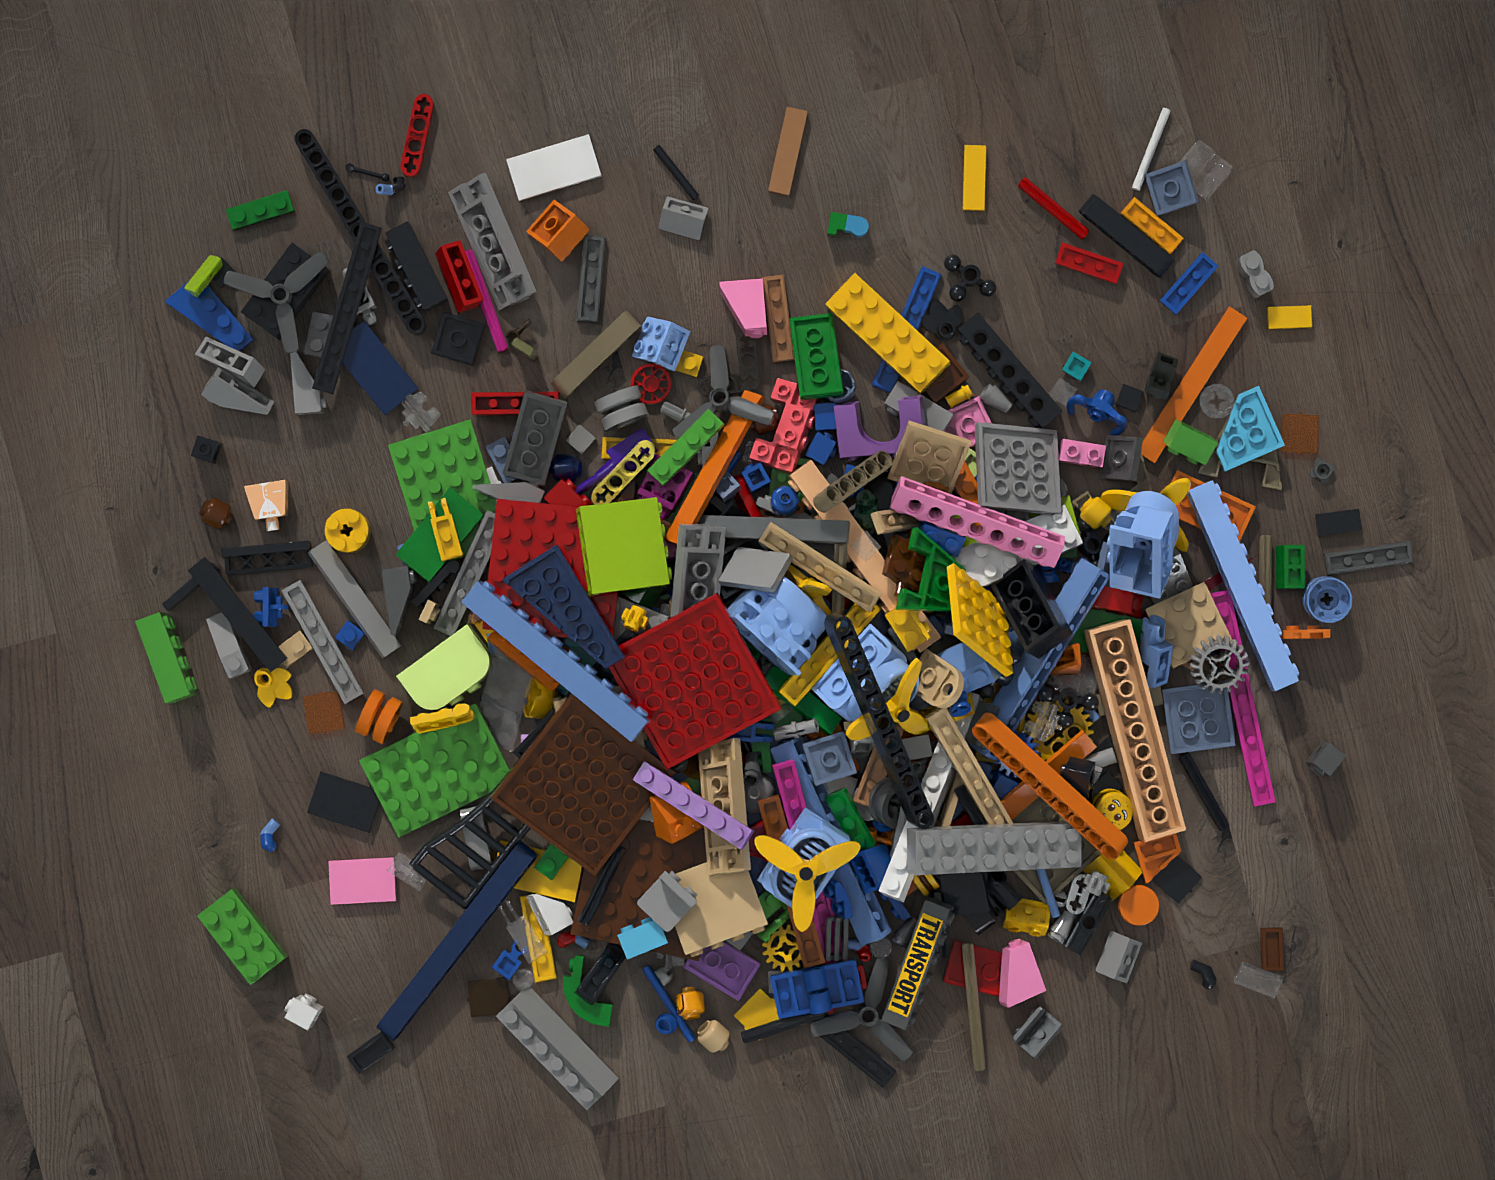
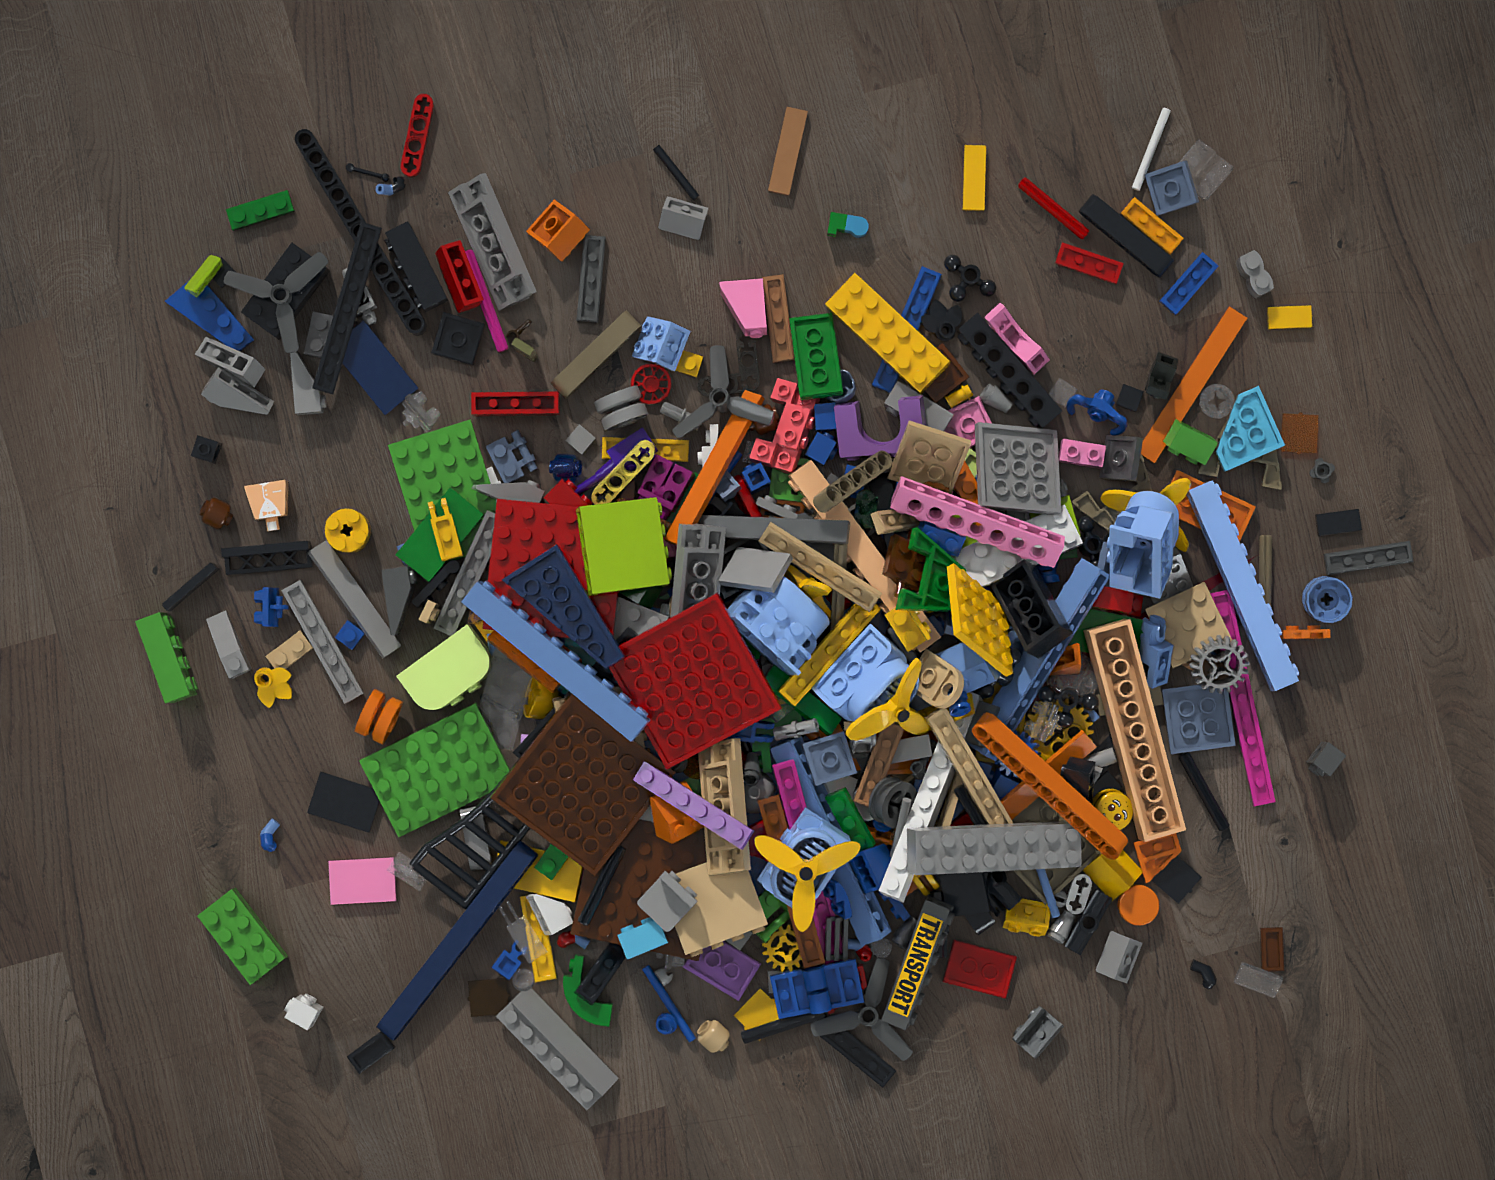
(237, 614): black tile -> none
(323, 712): clear orange piece -> none
(442, 719): yellow hinge -> none
(534, 437): dark grey plate -> none
(553, 167): white tile -> none
(635, 618): yellow gear -> none
(685, 447): bright green plate -> none
(690, 1003): light orange head -> none
(783, 508): blue head -> none
(865, 546): clear tile -> none
(871, 716): black beam -> none
(973, 1006): dark tan axle -> none
(1019, 974): bright pink slope -> none
(1020, 344): none -> bright pink arch
(1067, 566): blue arm -> none
(1076, 366): teal plate -> none
(1095, 512): yellow head -> none
(1096, 883): light grey gear -> none
(1290, 566): green hinge -> none

